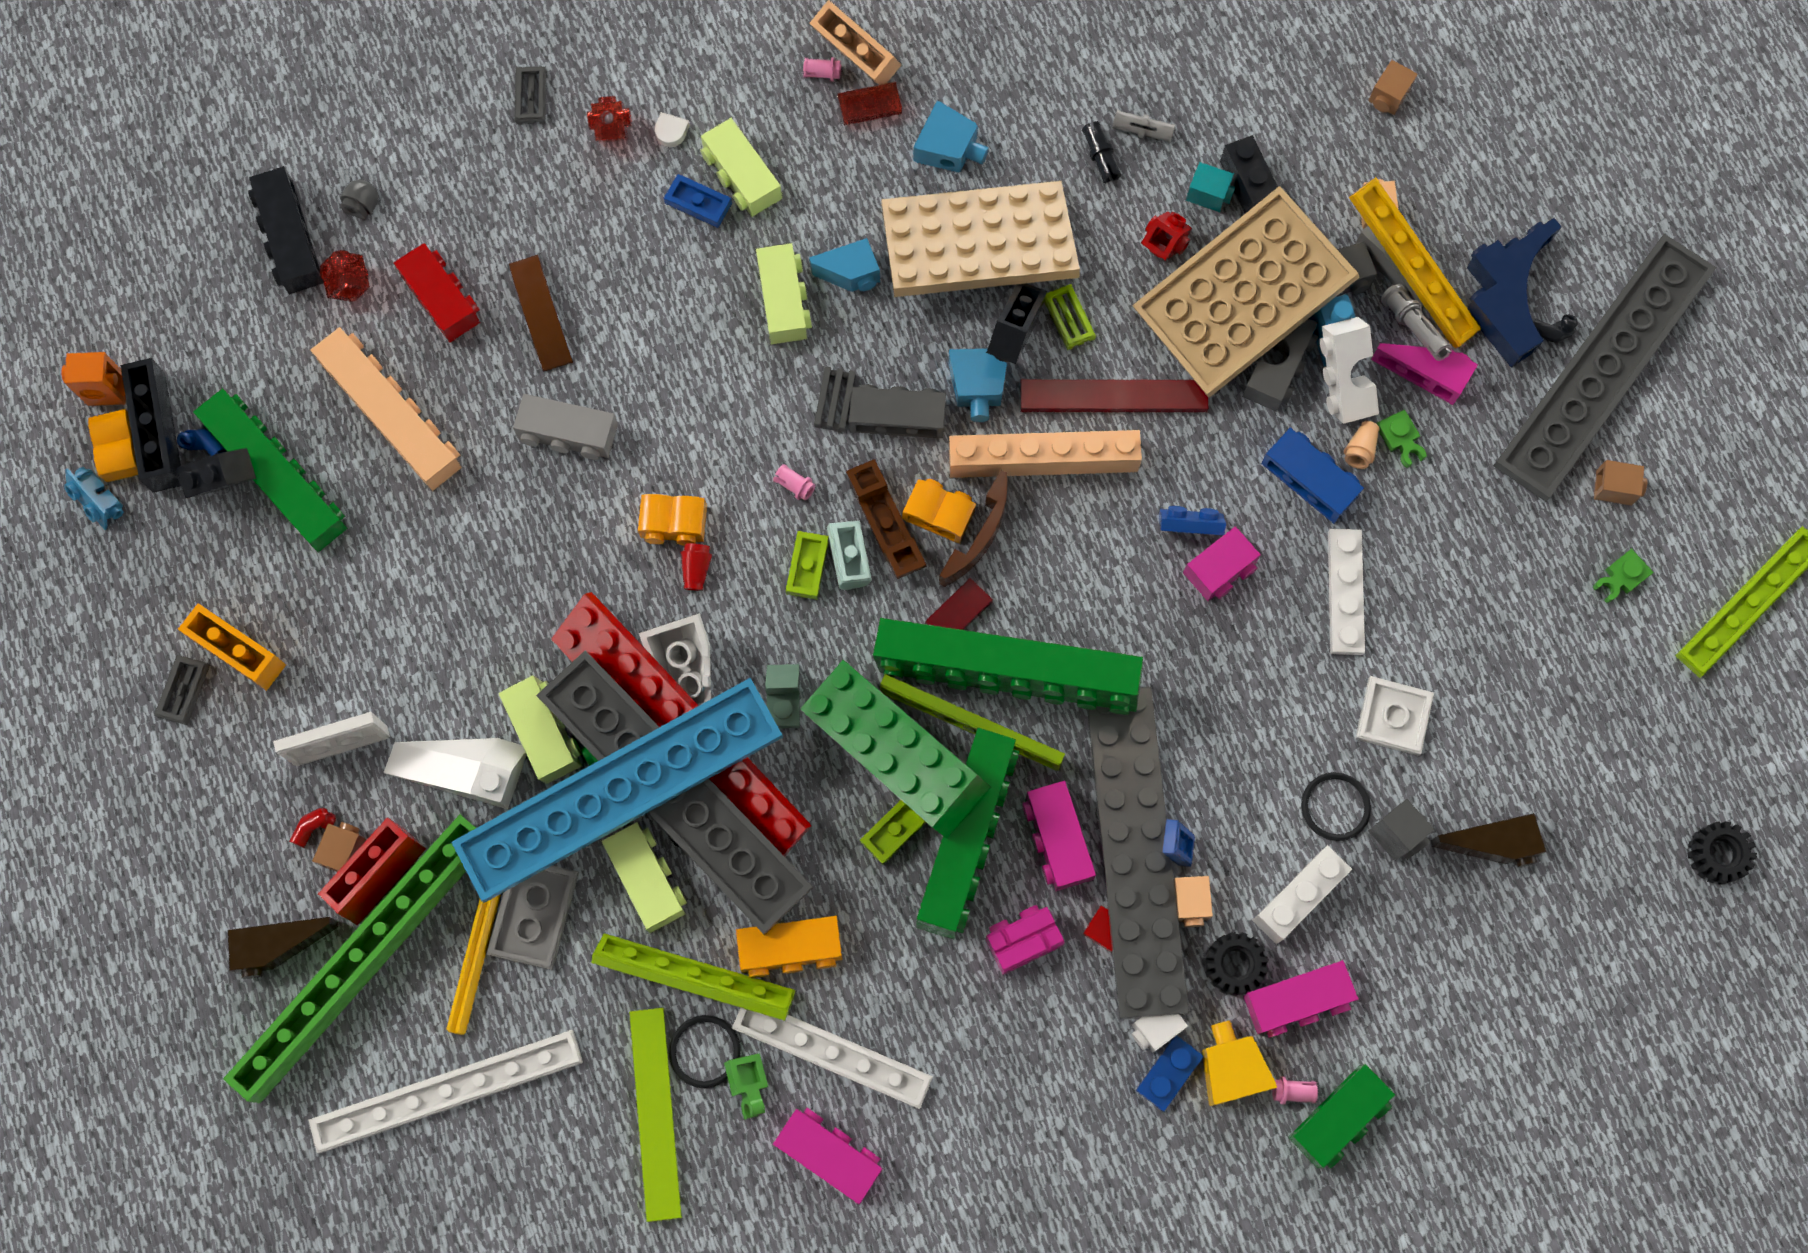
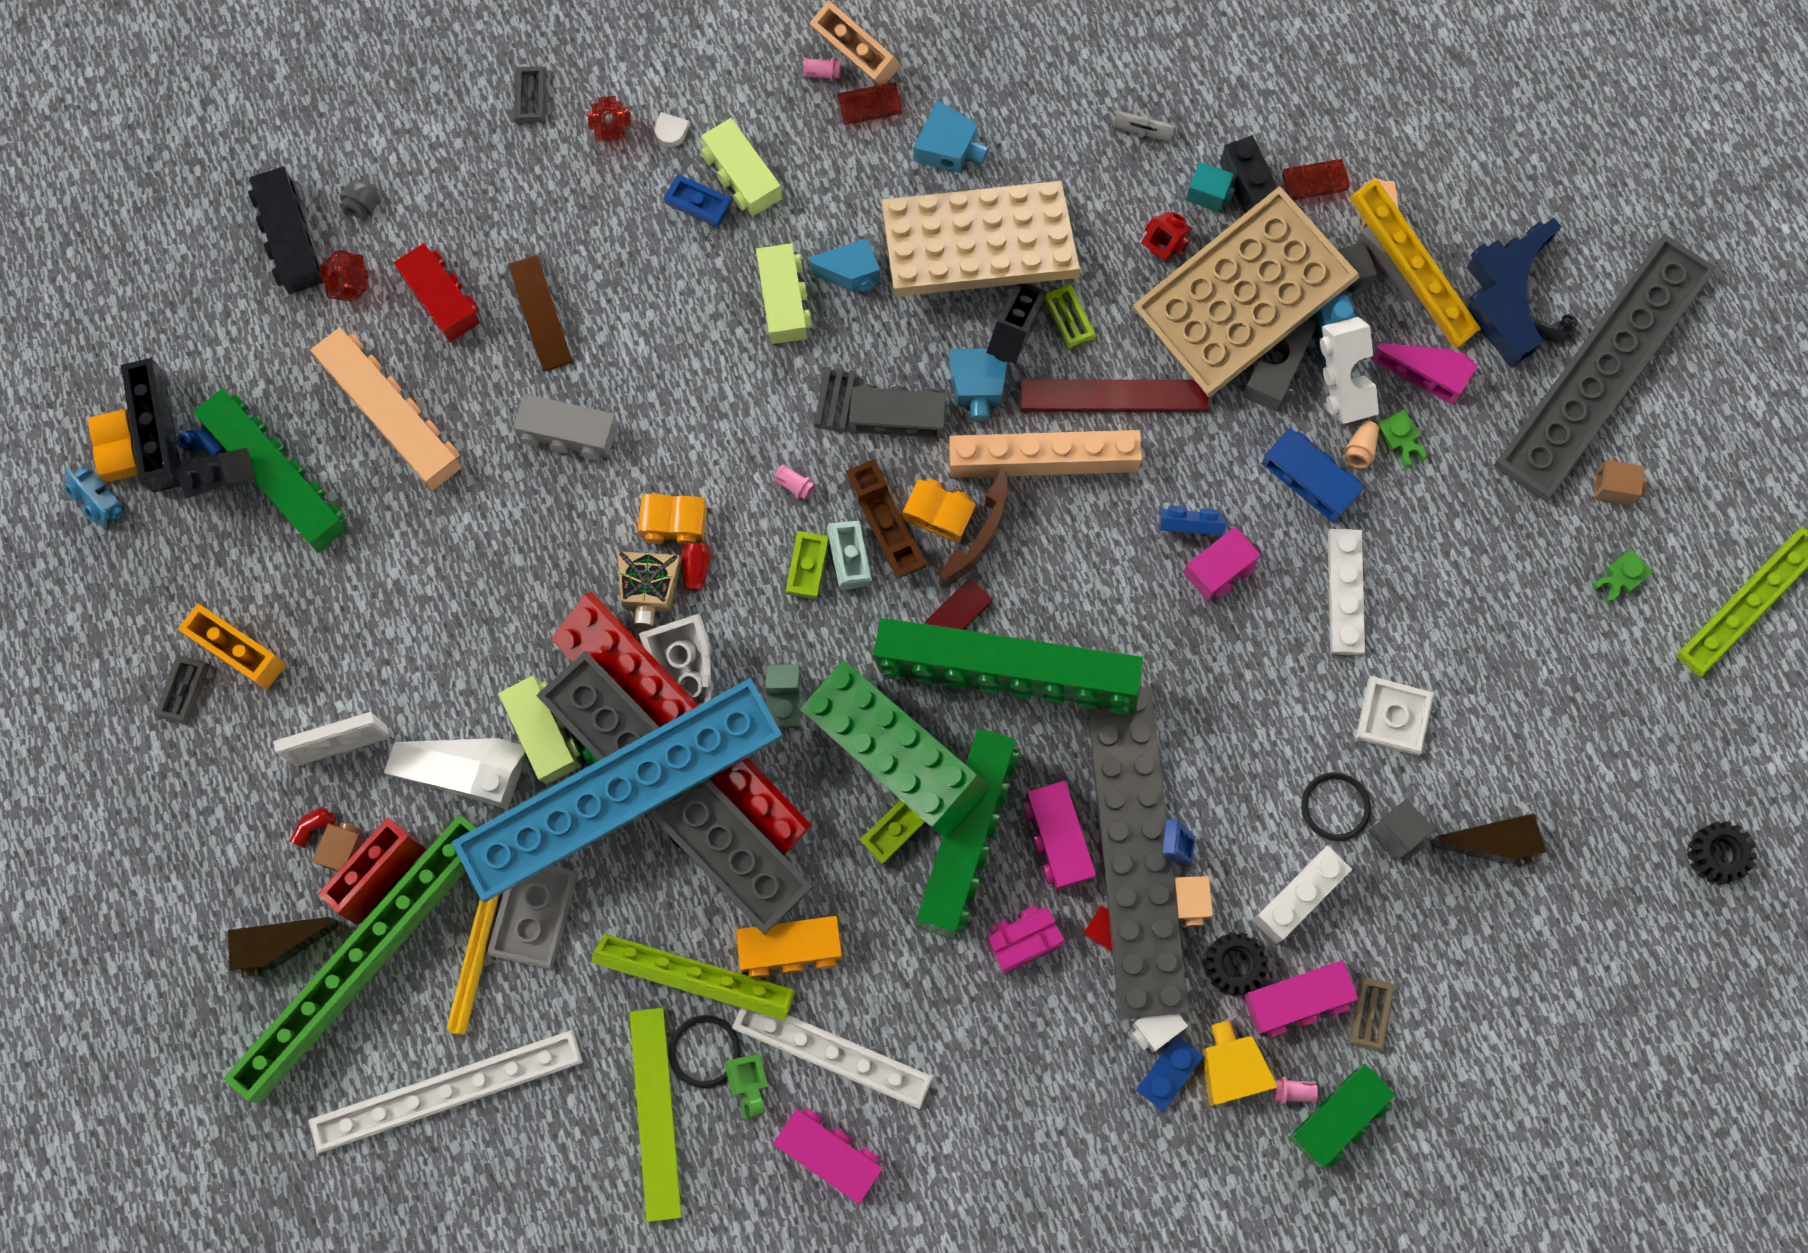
(94, 378): orange brick -> none
(645, 876): yellowish green brick -> none
(648, 584): none -> torso
(968, 721): lime tile -> none
(1101, 152): black pin -> none
(1316, 179): none -> clear red plate
(1358, 1009): none -> dark tan tile
(1392, 87): medium nougat brick -> none
(1409, 313): light grey pin -> none

